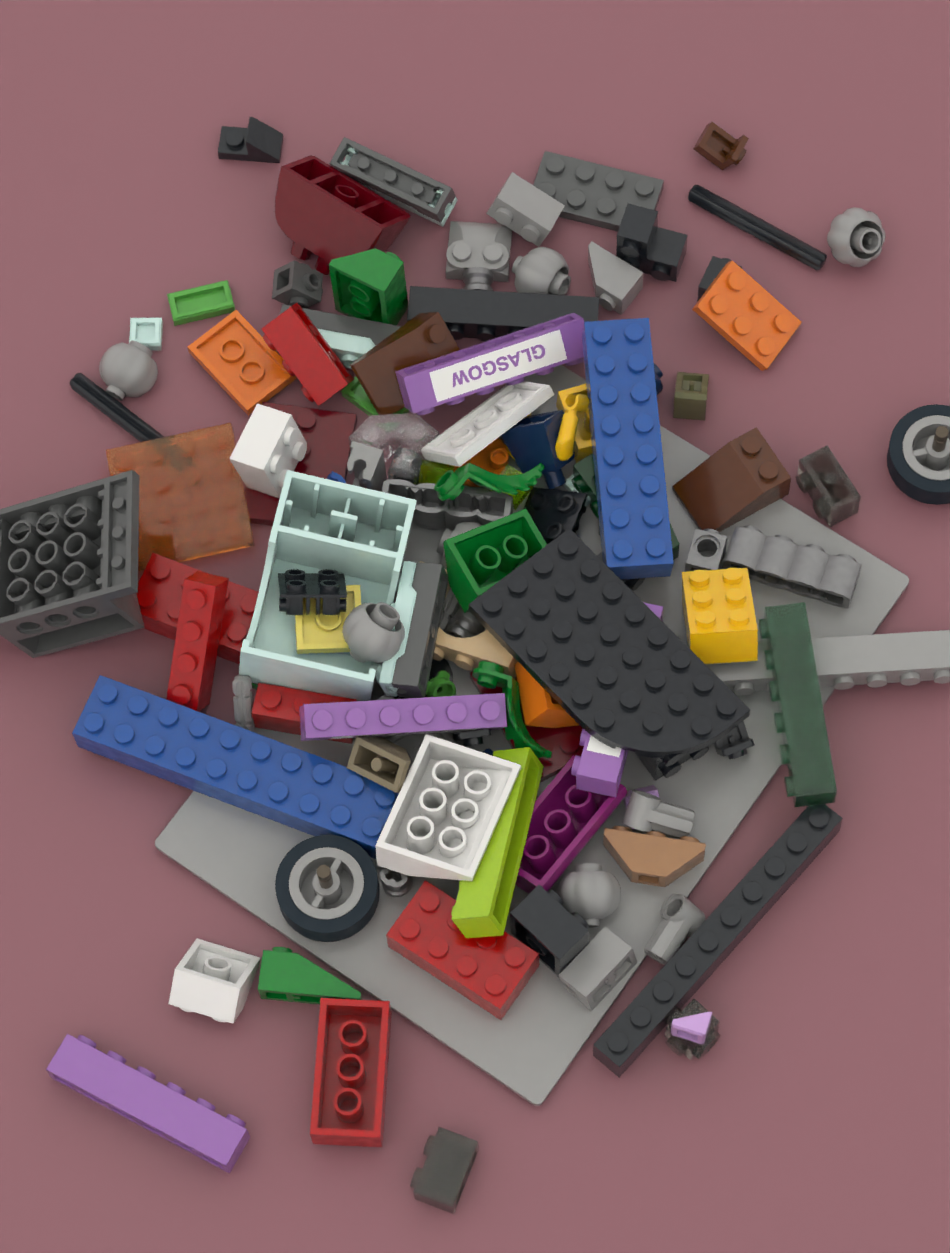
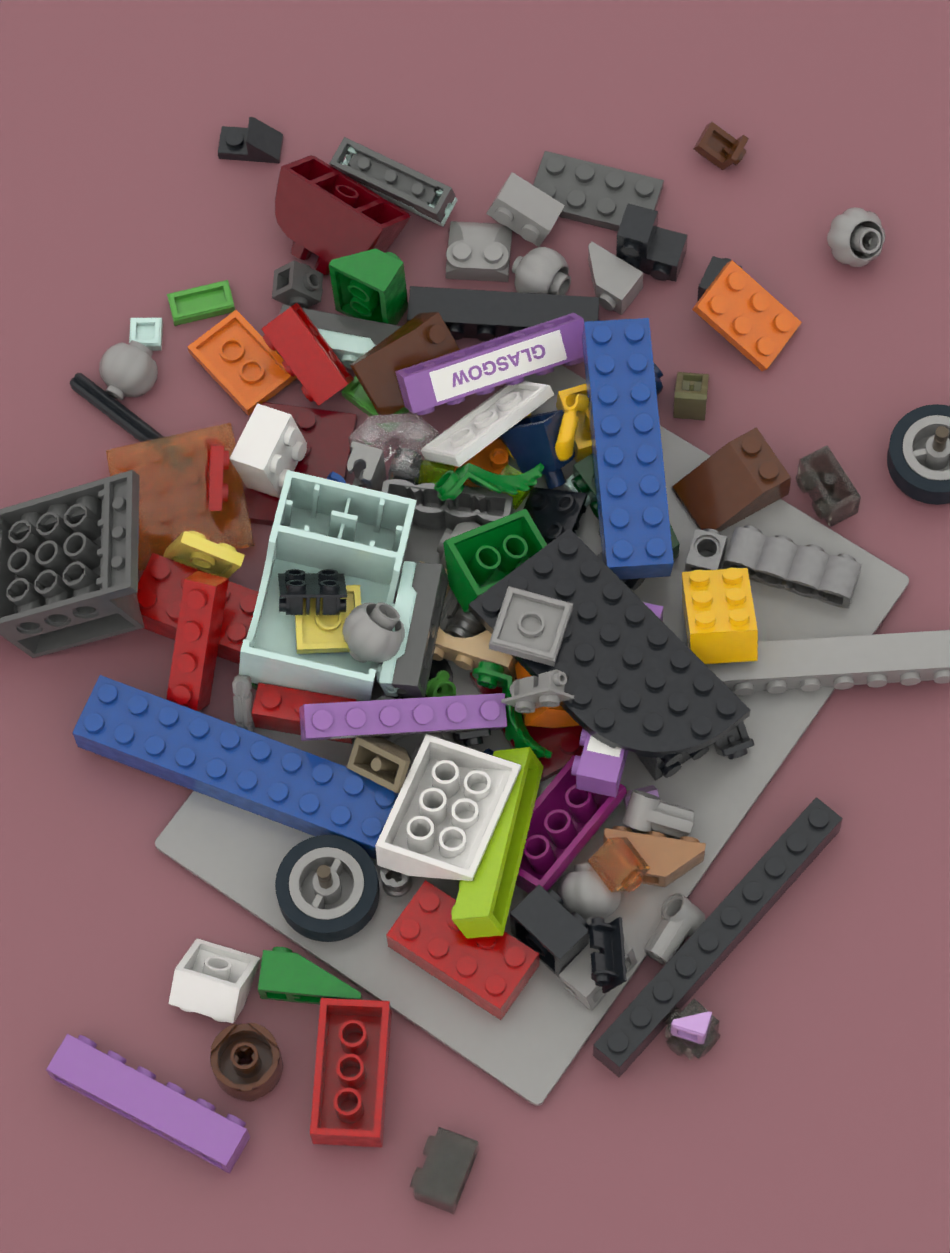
(198, 552): none -> light yellow plate
(217, 461): none -> red wing
(246, 1042): none -> reddish brown brick
(478, 278): flat silver wheel -> none
(531, 626): none -> light grey tile
(538, 691): none -> light grey hinge
(609, 964): none -> black hinge
(619, 865): none -> clear orange brick
(757, 227): black axle -> none
(799, 705): clear green brick -> none

